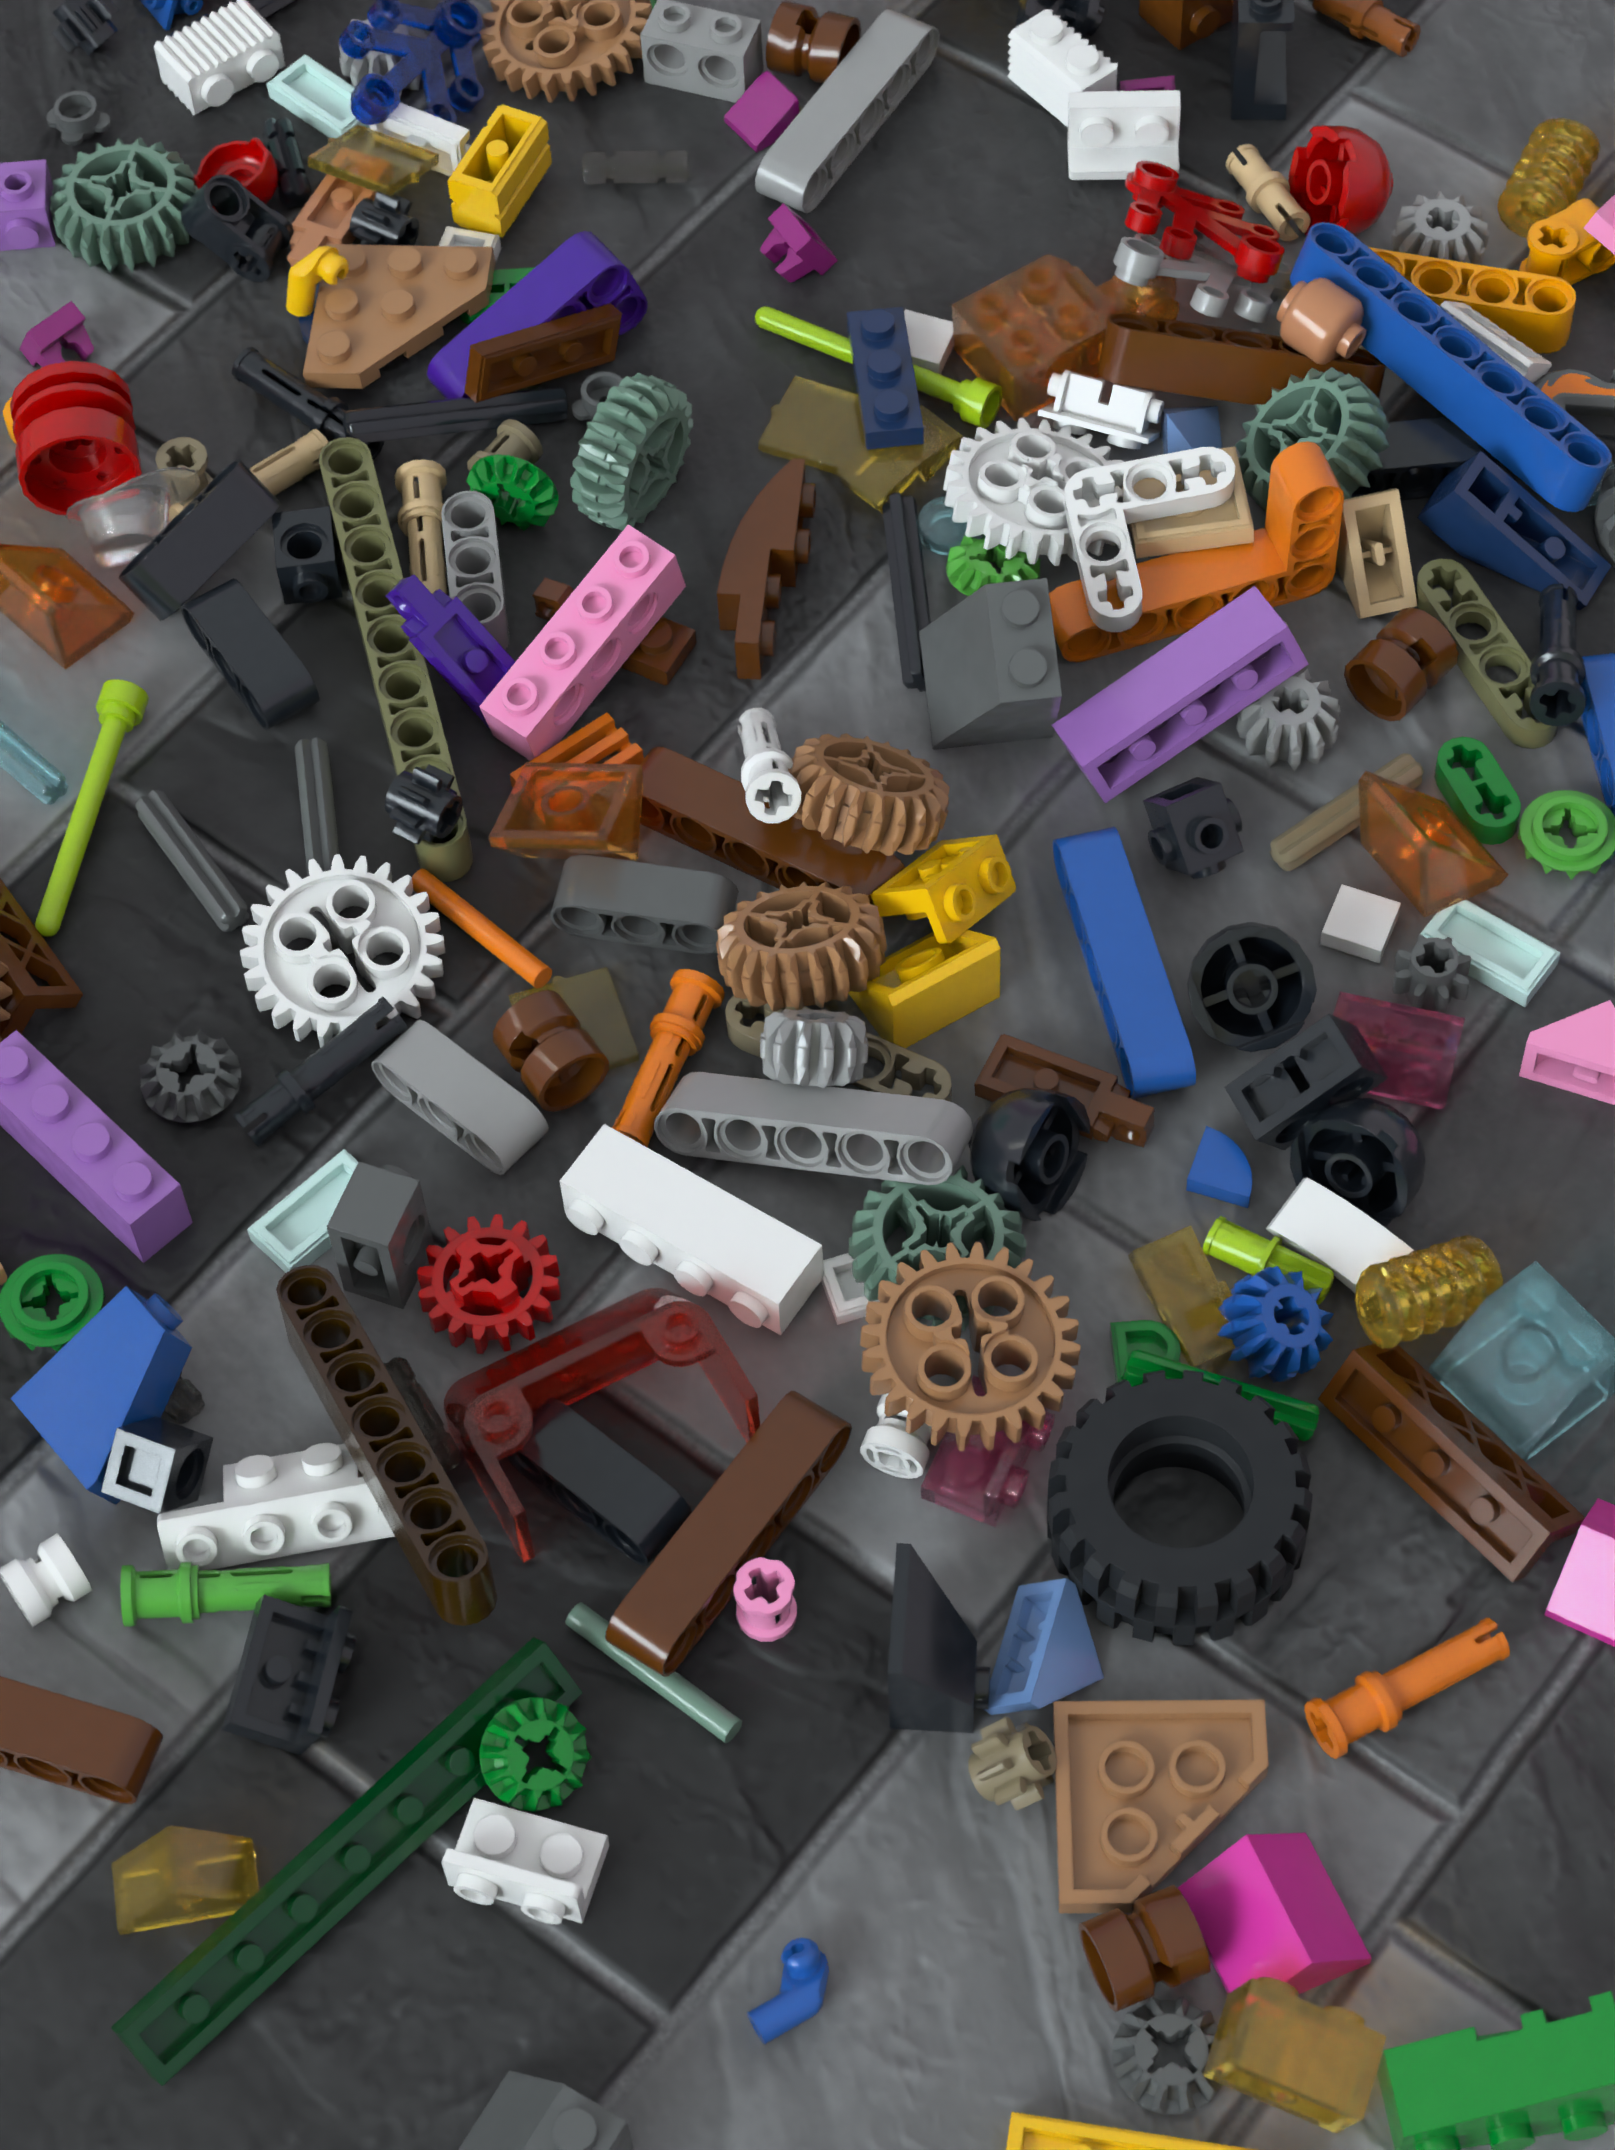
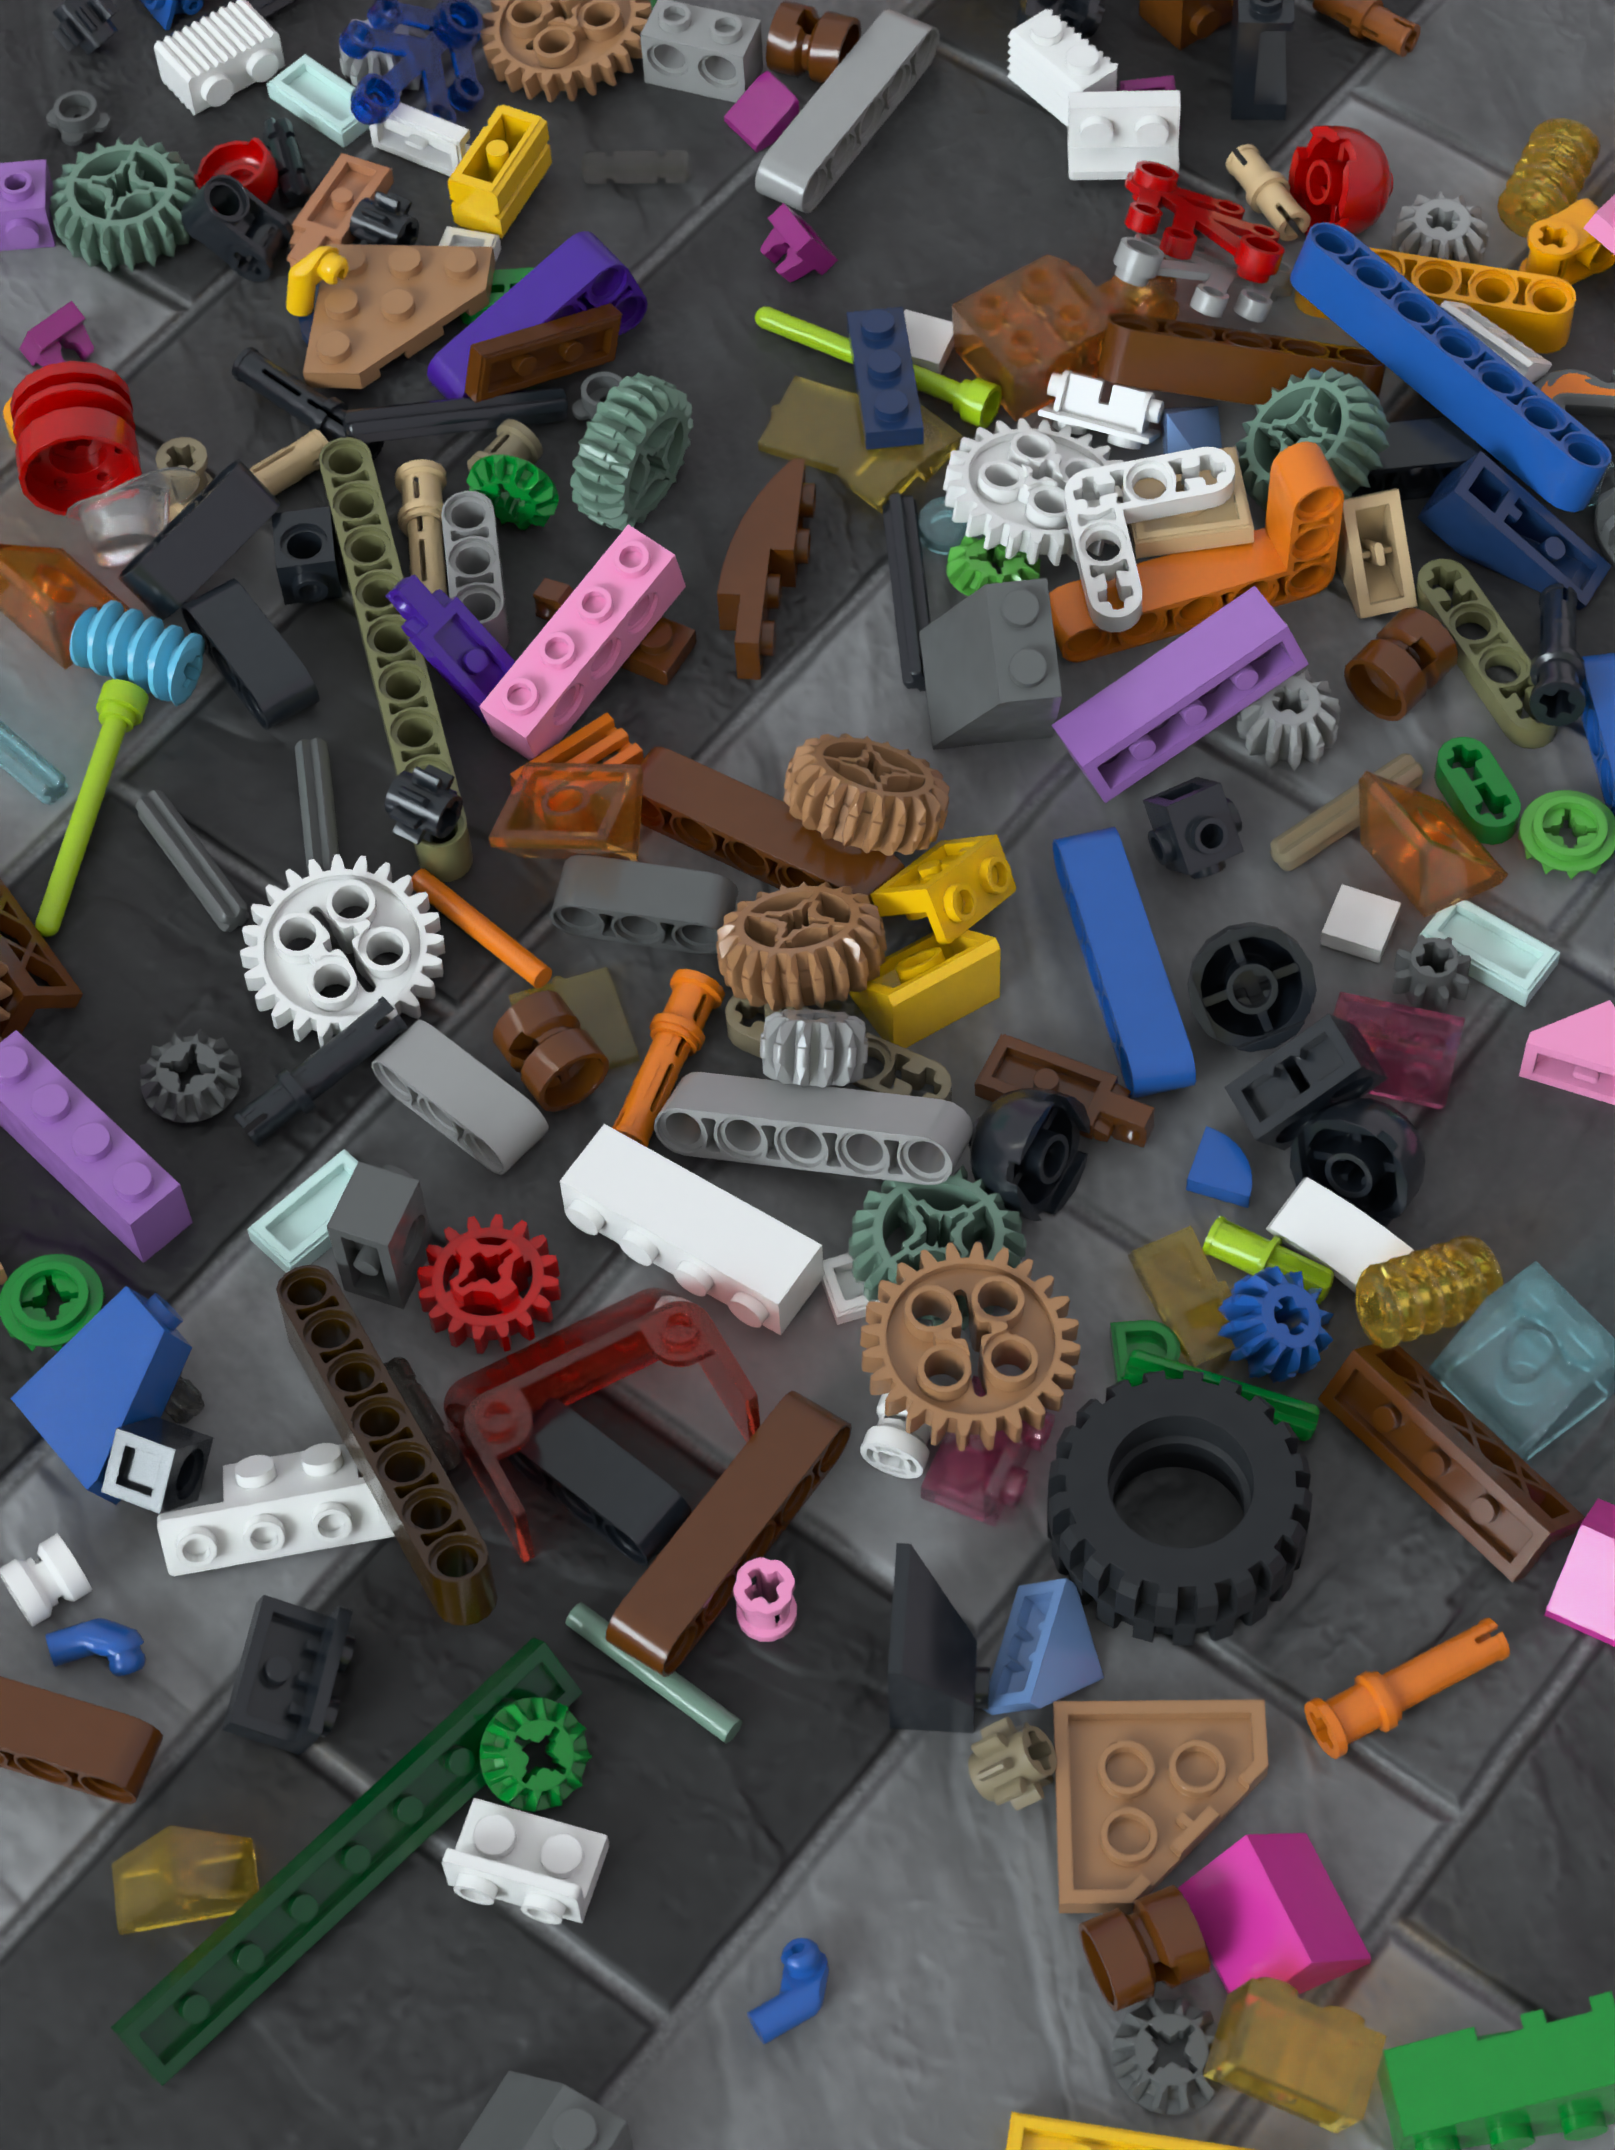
(98, 1637): none -> blue arm
(138, 651): none -> medium azure piece
(193, 1591): bright green pin -> none
(373, 160): clear yellow piece -> none
(766, 769): white pin -> none
(1321, 321): nougat head -> none

